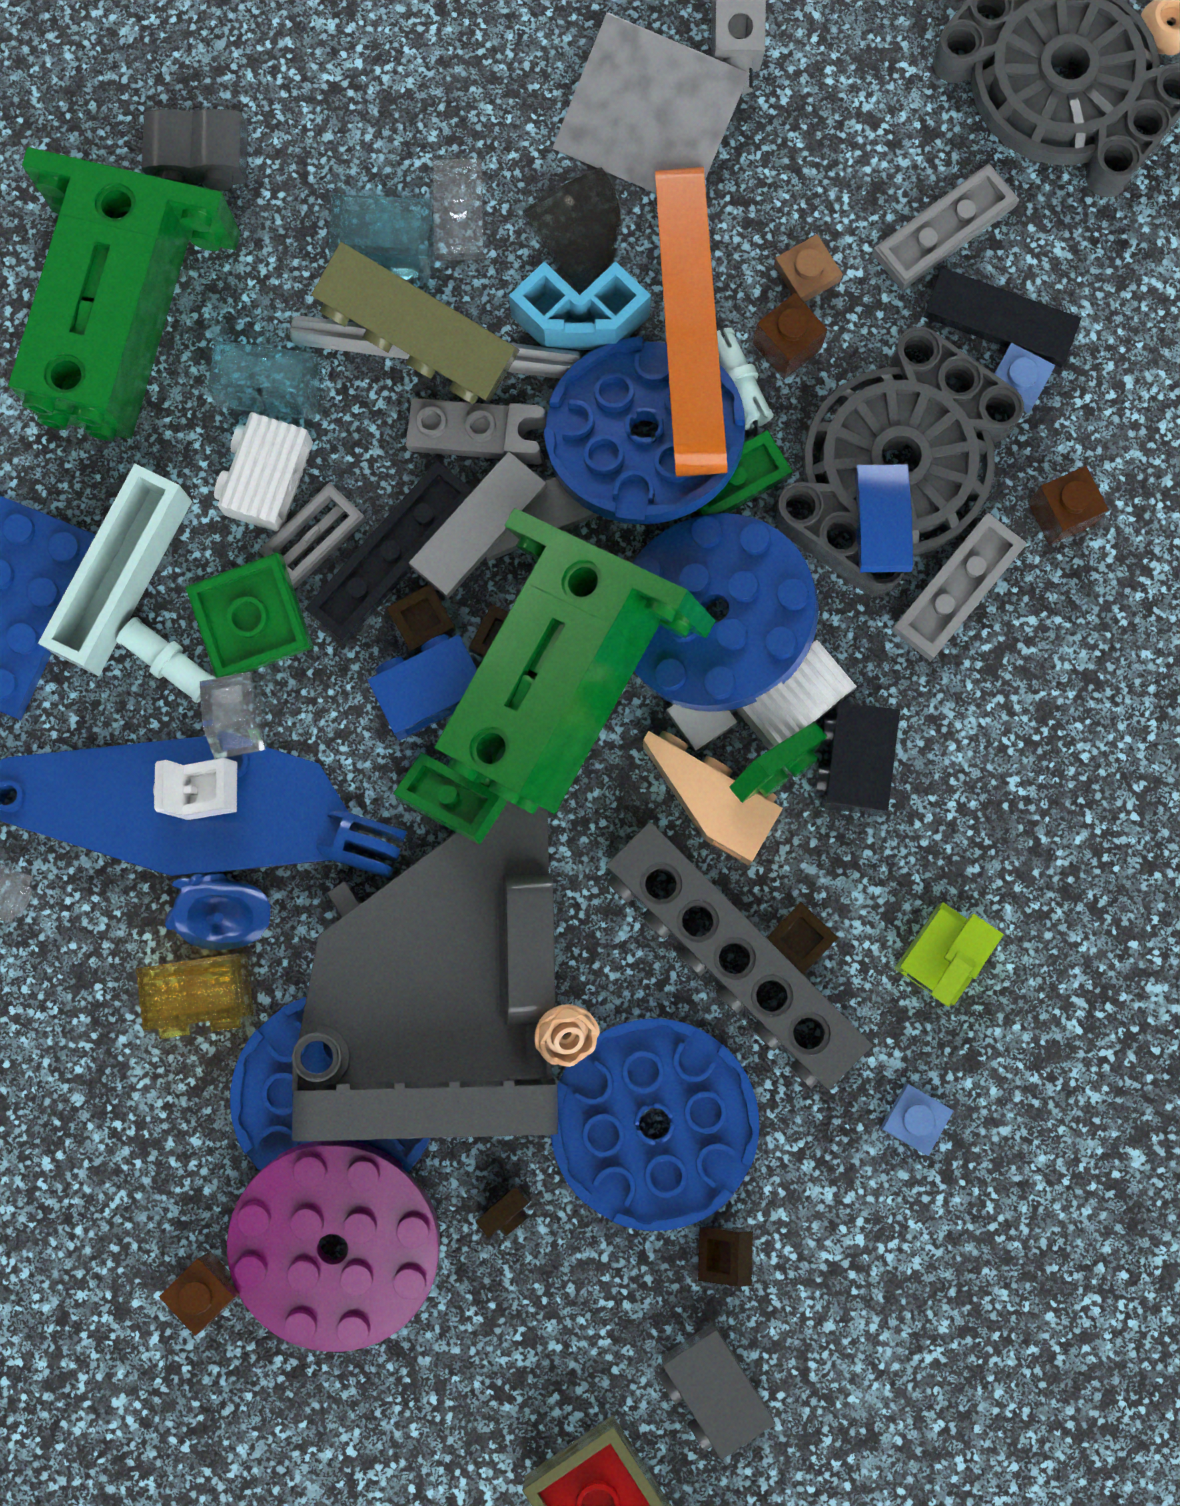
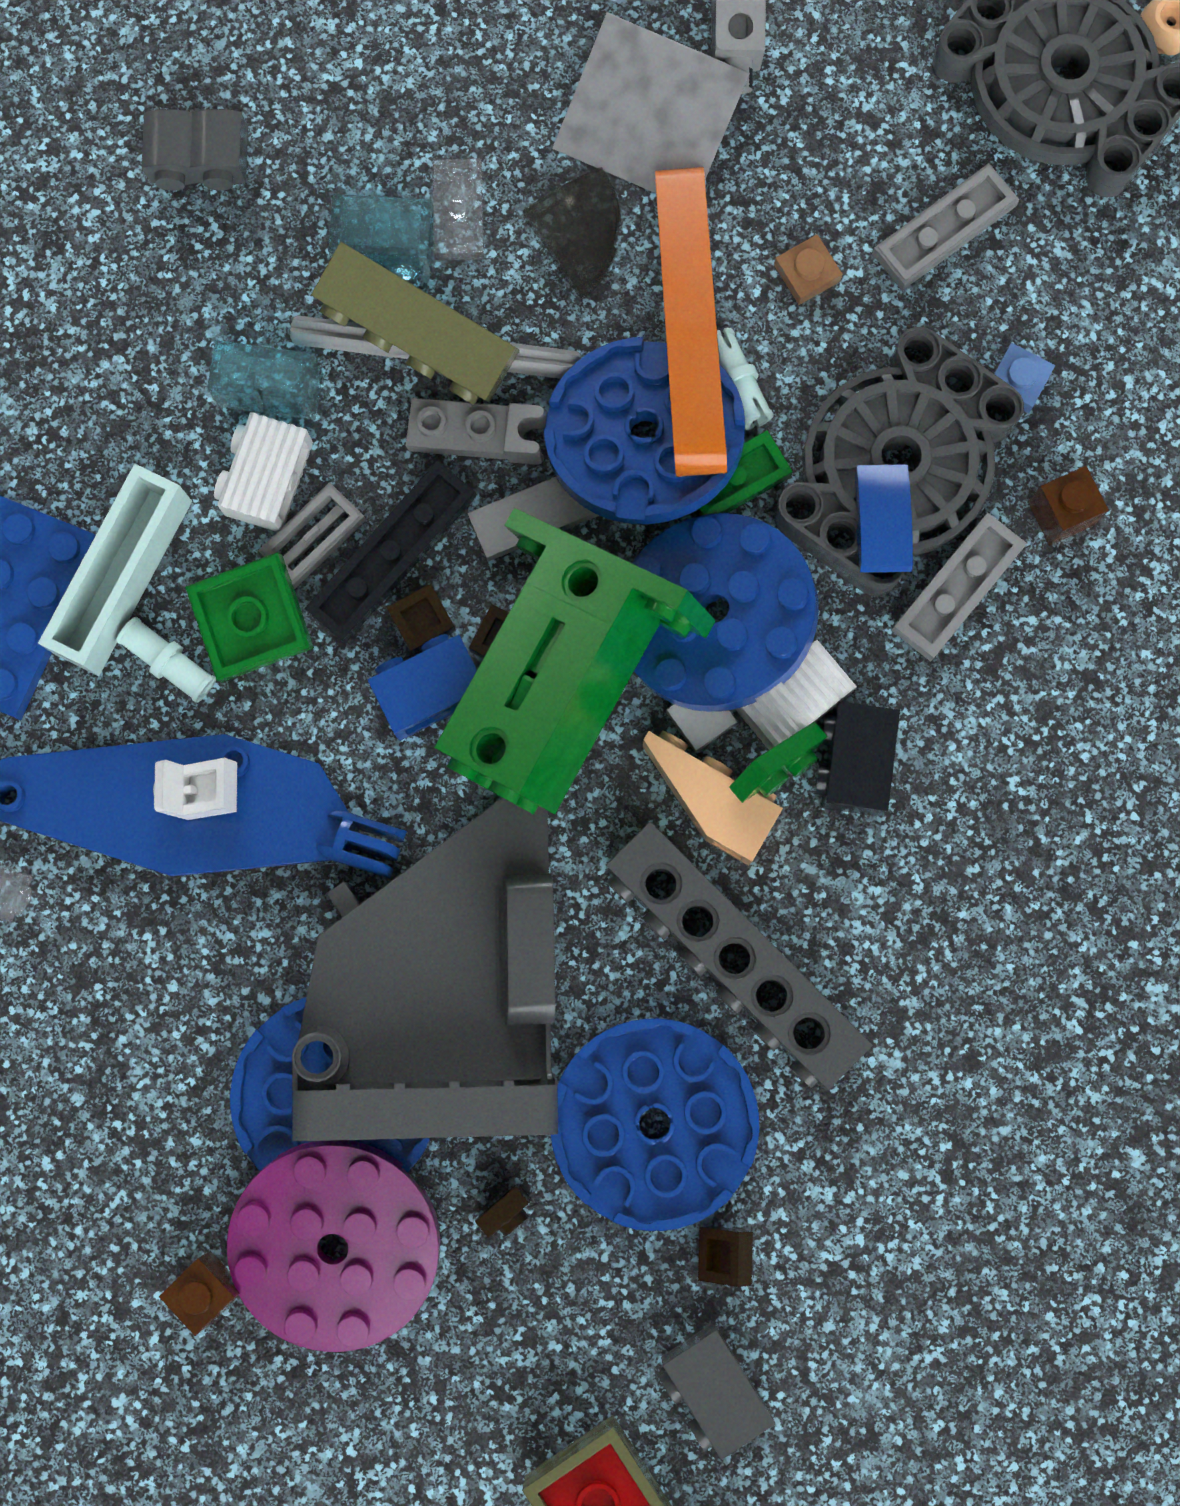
(107, 288): green brick -> none
(195, 993): clear yellow brick -> none
(218, 912): blue hat -> none
(232, 715): clear brick -> none
(450, 798): green plate -> none
(477, 525): light grey tile -> none
(567, 1048): light nougat plate -> none
(569, 321): medium azure brick -> none
(789, 336): reddish brown brick -> none
(802, 937): dark brown plate -> none
(916, 1119): medium blue plate -> none
(948, 953): lime piece -> none
(1001, 316): black tile -> none

